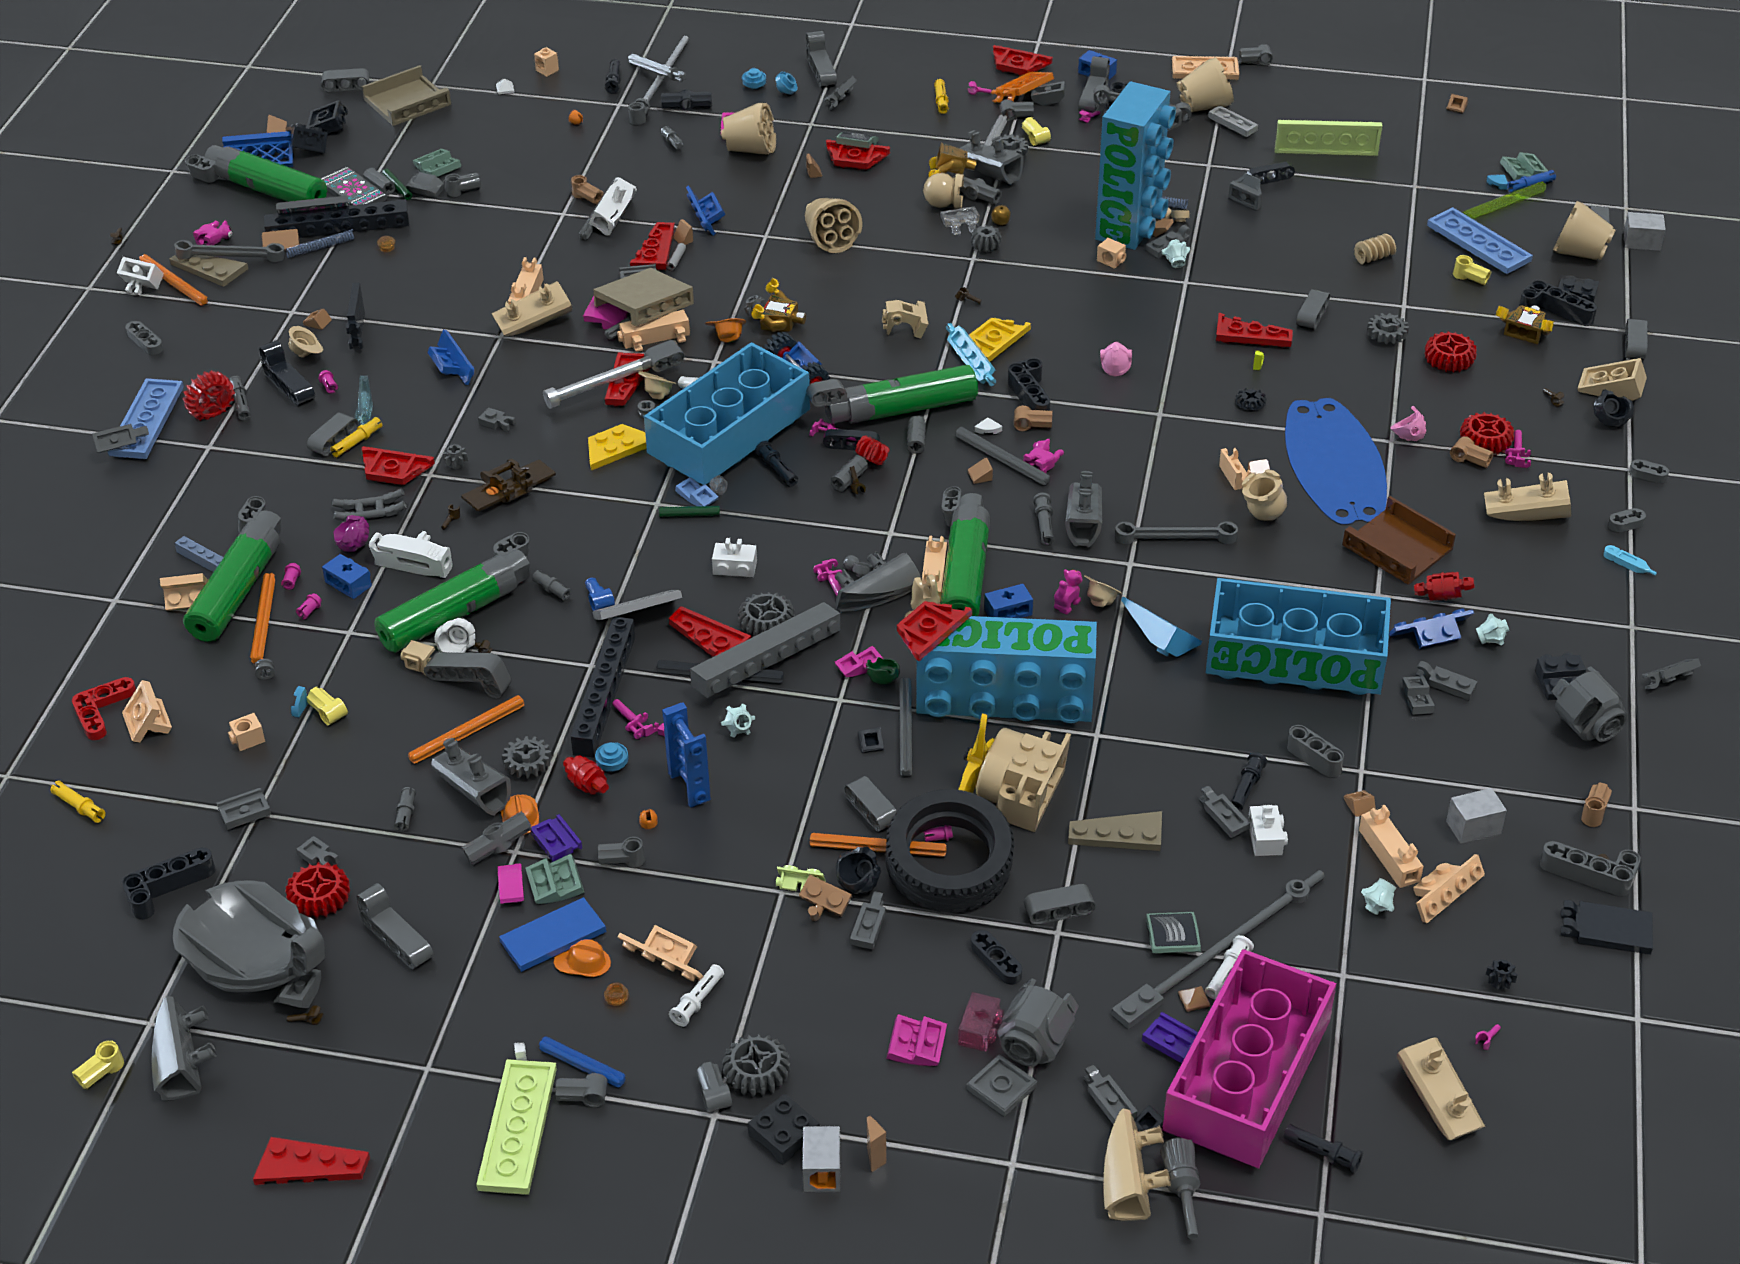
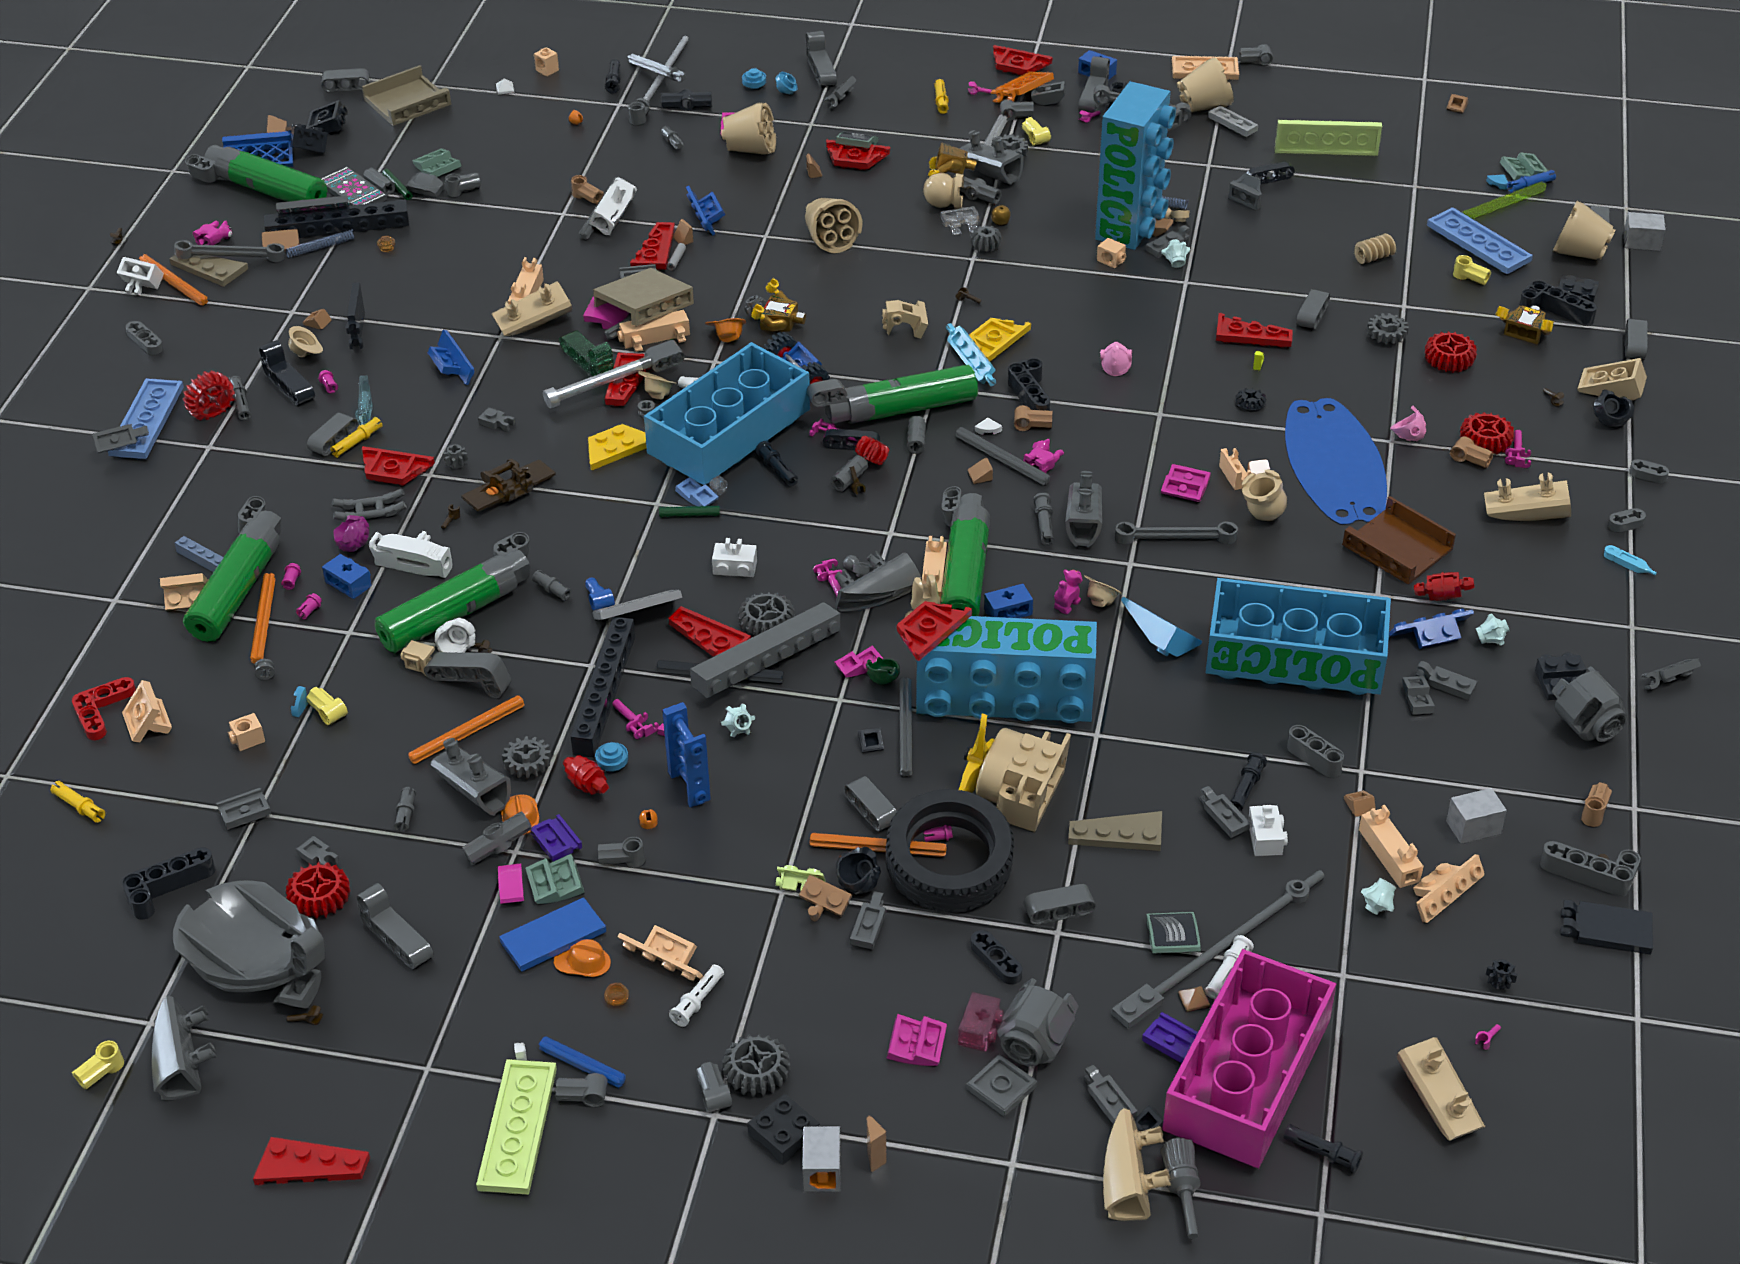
(587, 355): none -> clear green beam
(1186, 483): none -> dark pink slope

